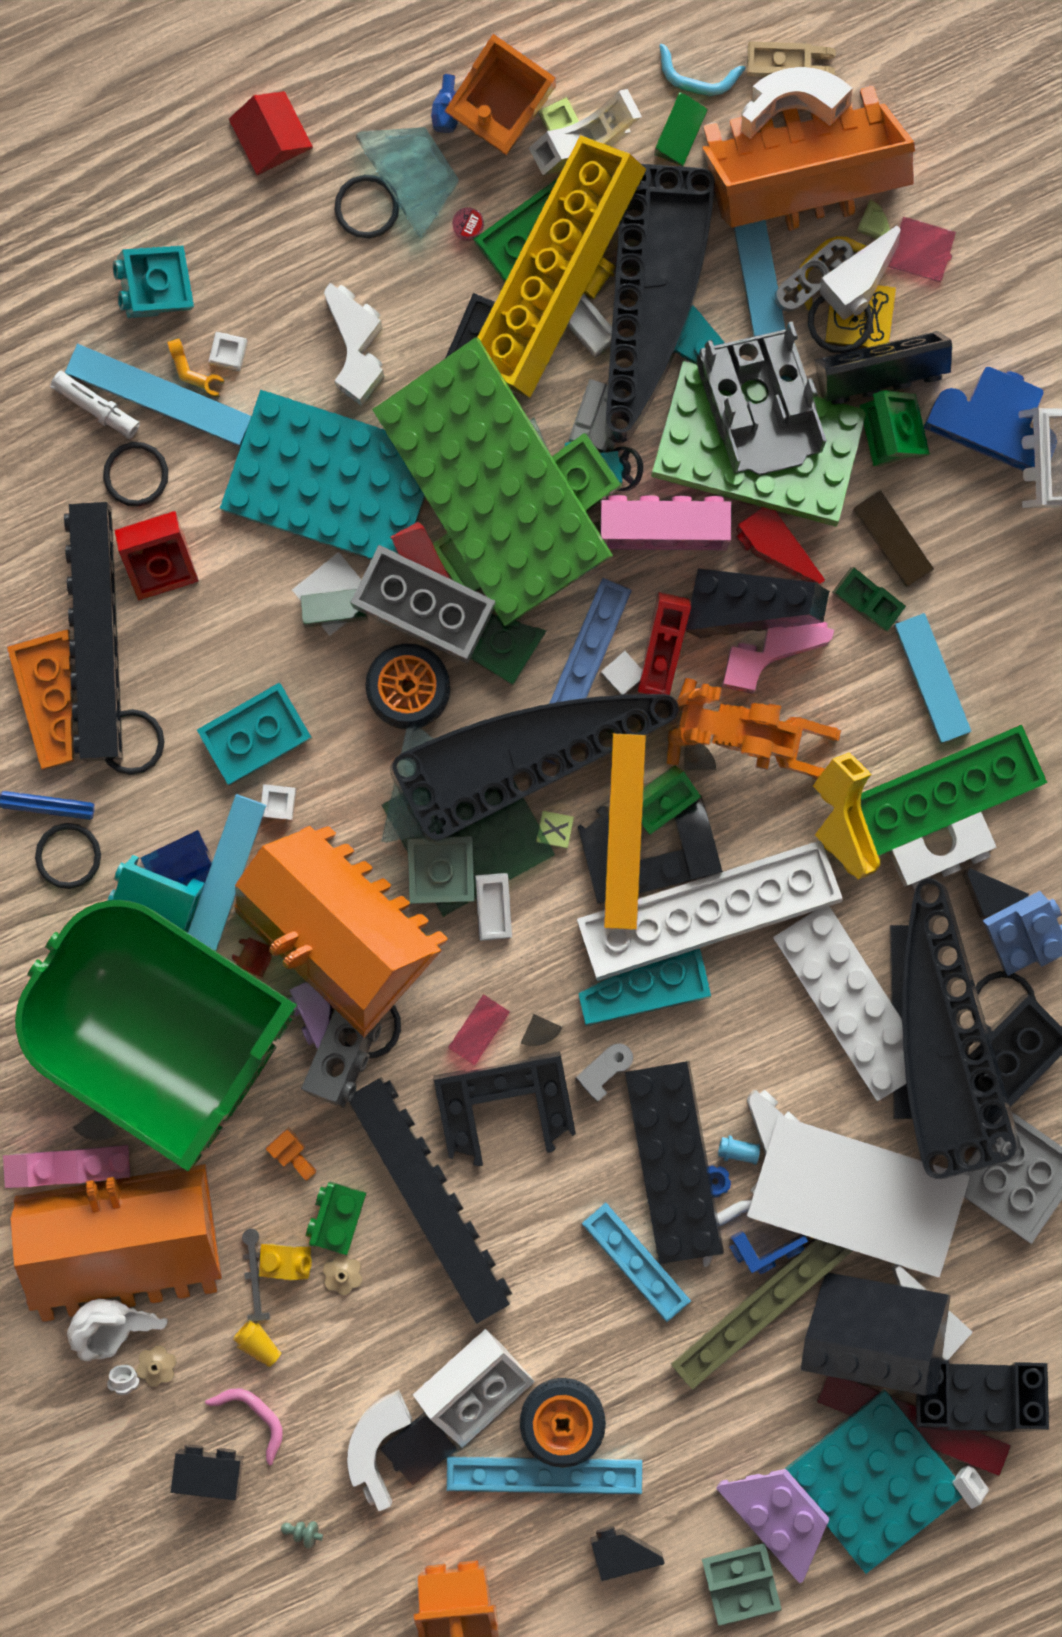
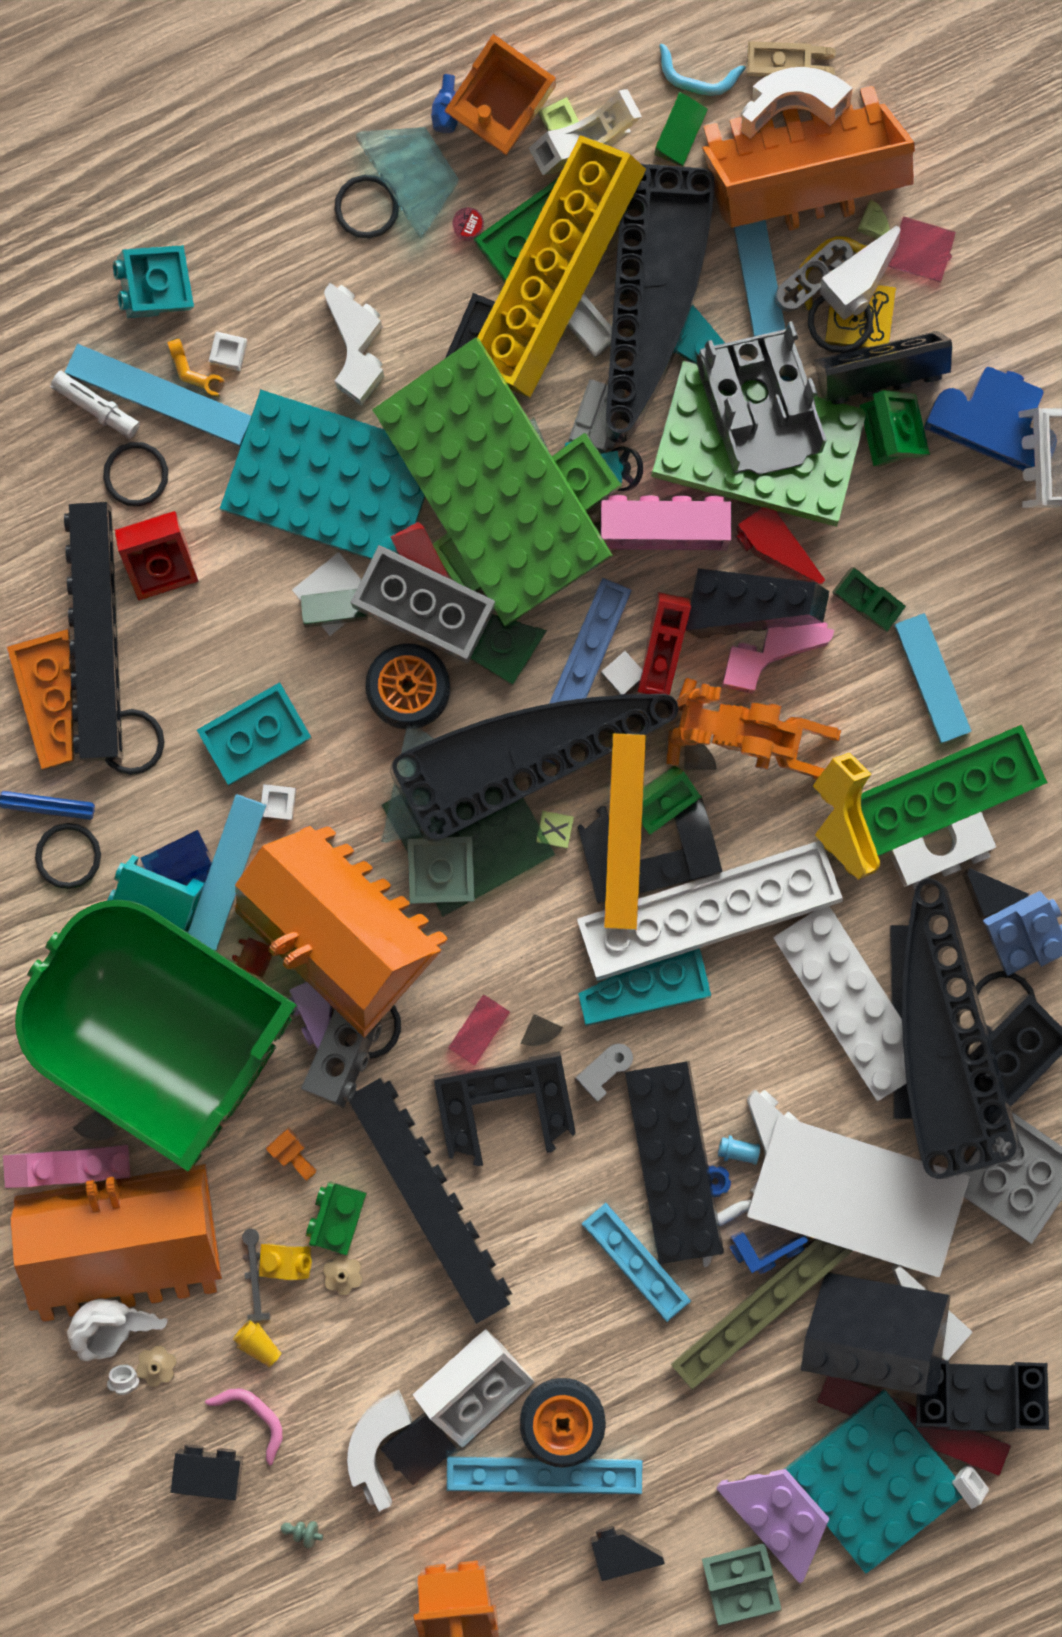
(269, 131): red slope -> none
(493, 906): white tile -> none
(602, 273): yellow pin -> none
(893, 538): dark brown tile -> none

